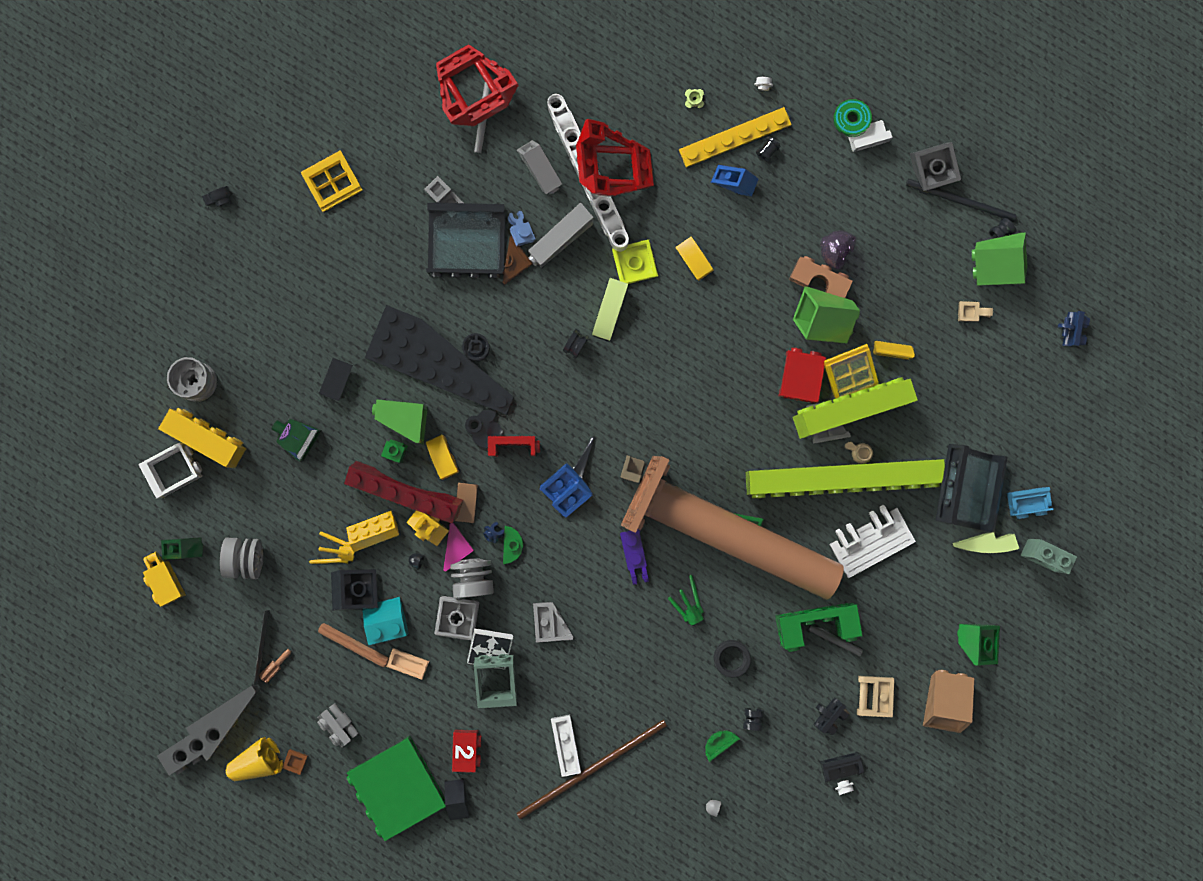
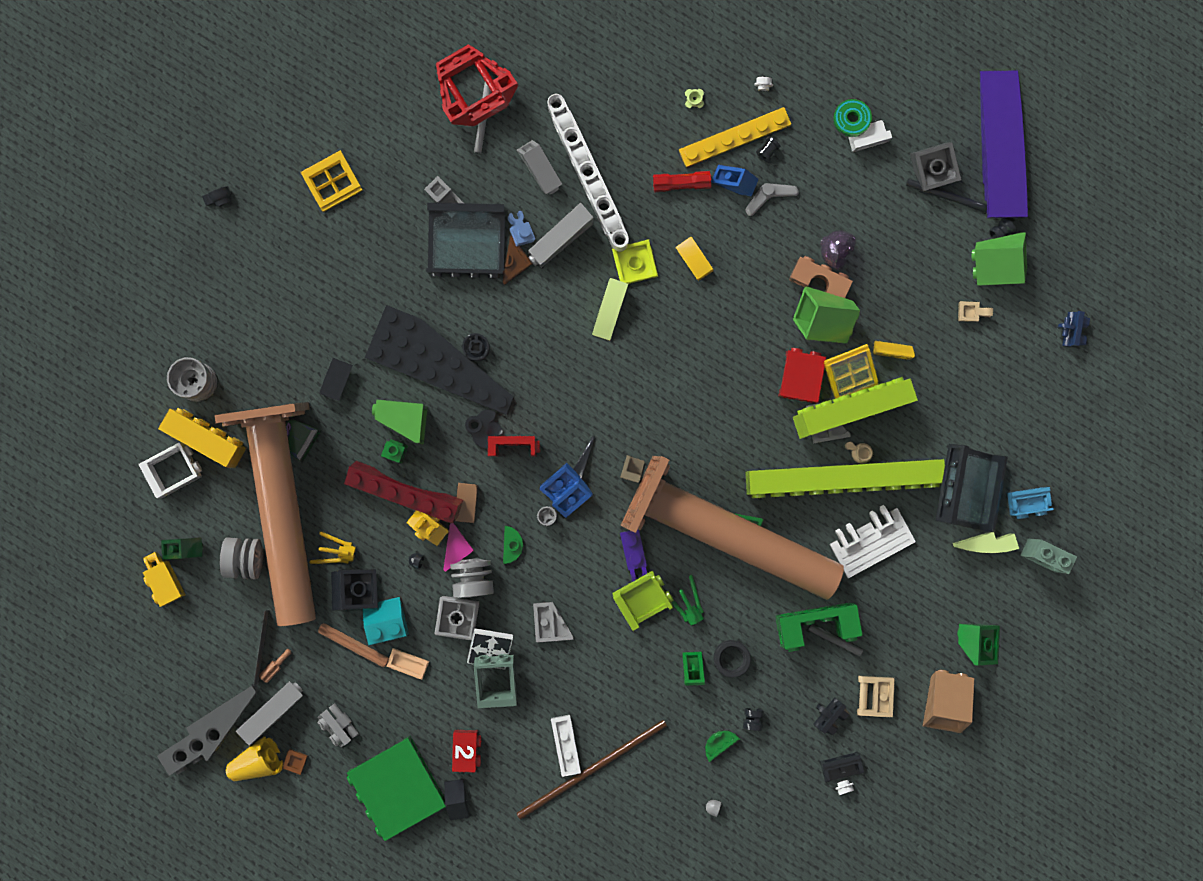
(270, 713): none -> light grey slope
(278, 508): none -> nougat piece
(372, 531): yellow piece -> none
(441, 457): yellow slope -> none
(491, 535): dark blue plate -> none
(546, 515): none -> light grey wheel
(575, 343): black wheel -> none
(587, 149): red windscreen -> none
(642, 599): none -> lime panel
(668, 182): none -> red axle
(693, 668): none -> green slope
(767, 191): none -> light grey piece
(1003, 145): none -> dark purple slope

